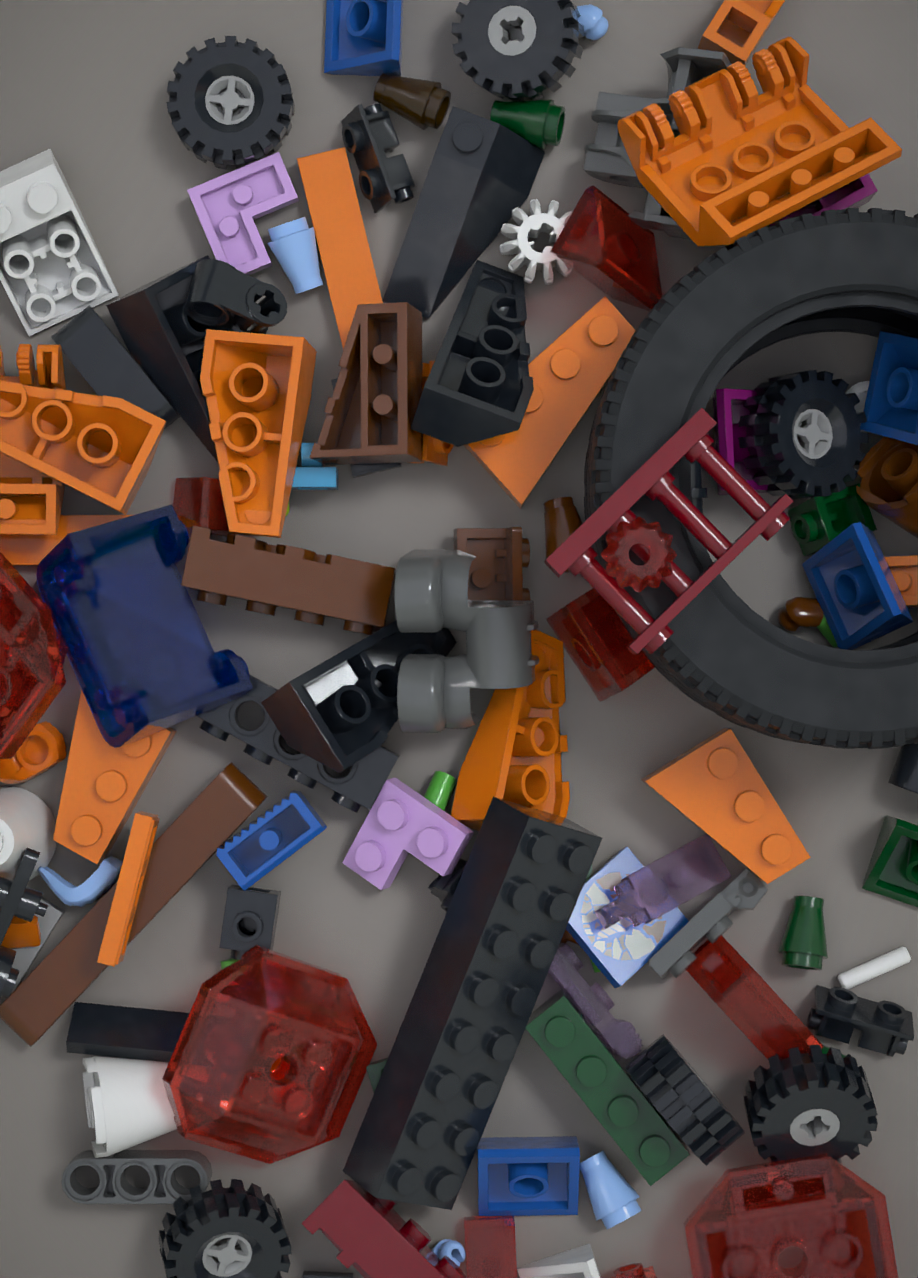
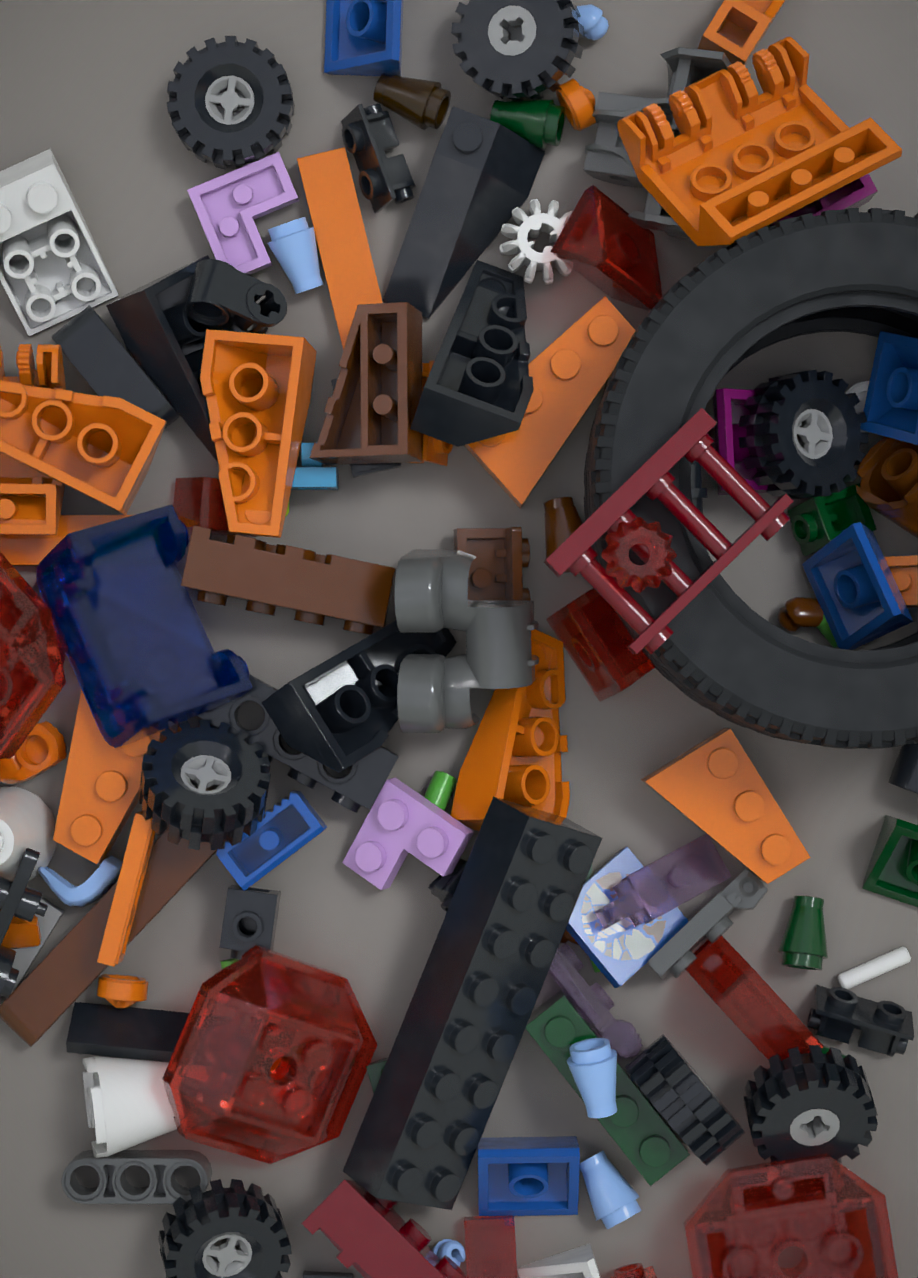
(122, 990): none -> orange tile
(199, 760): none -> black wheel
(578, 104): none -> orange tile
(594, 1072): none -> light blue cone

